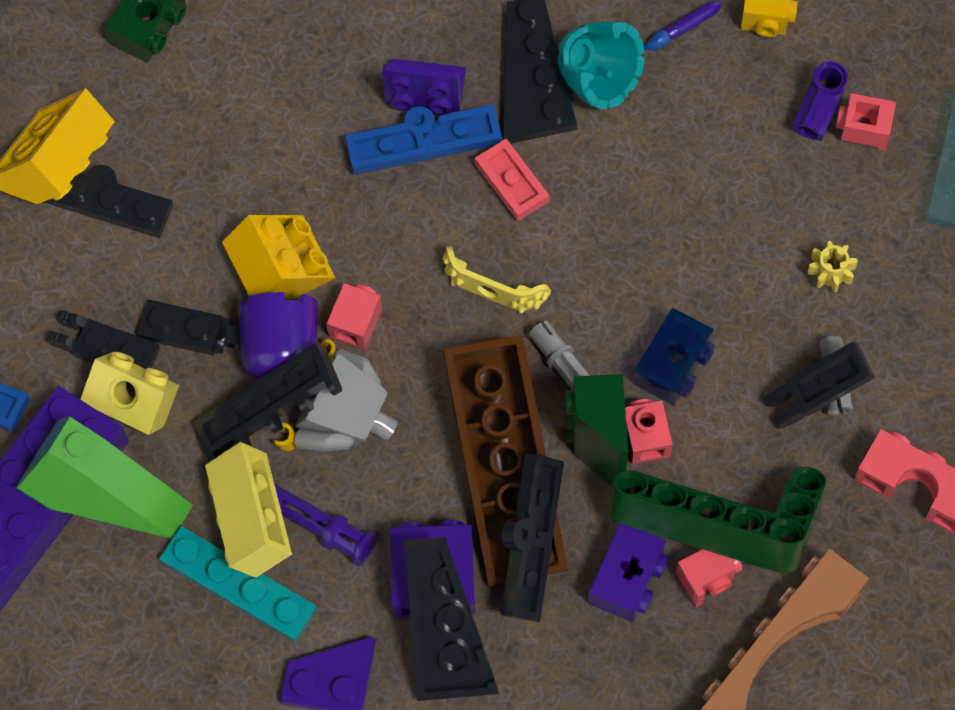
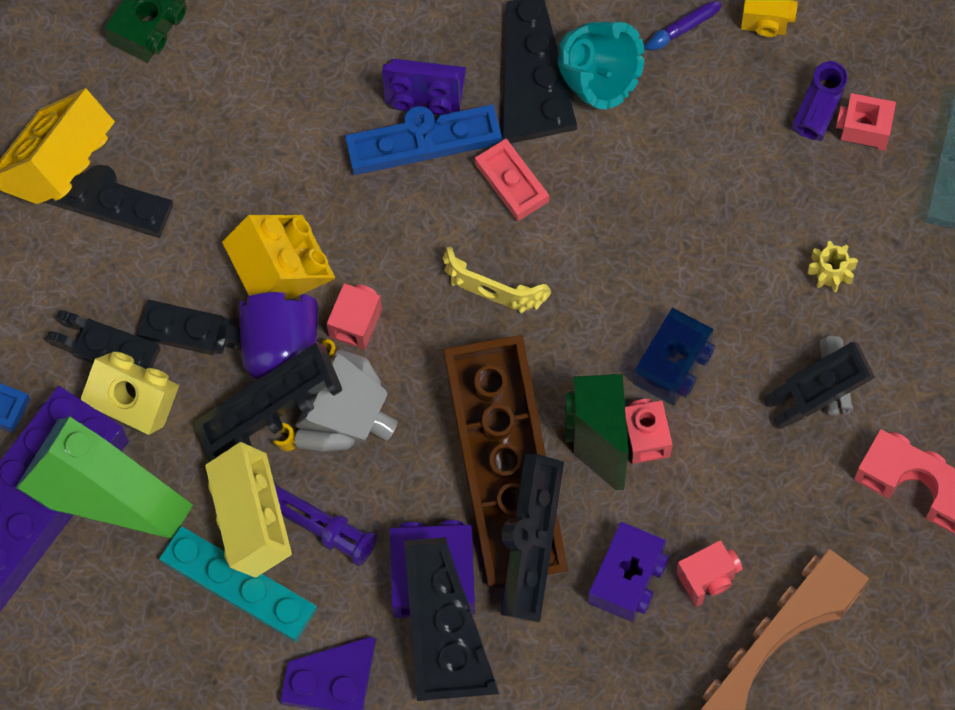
(557, 352): light grey axle -> none
(722, 524): dark green beam -> none

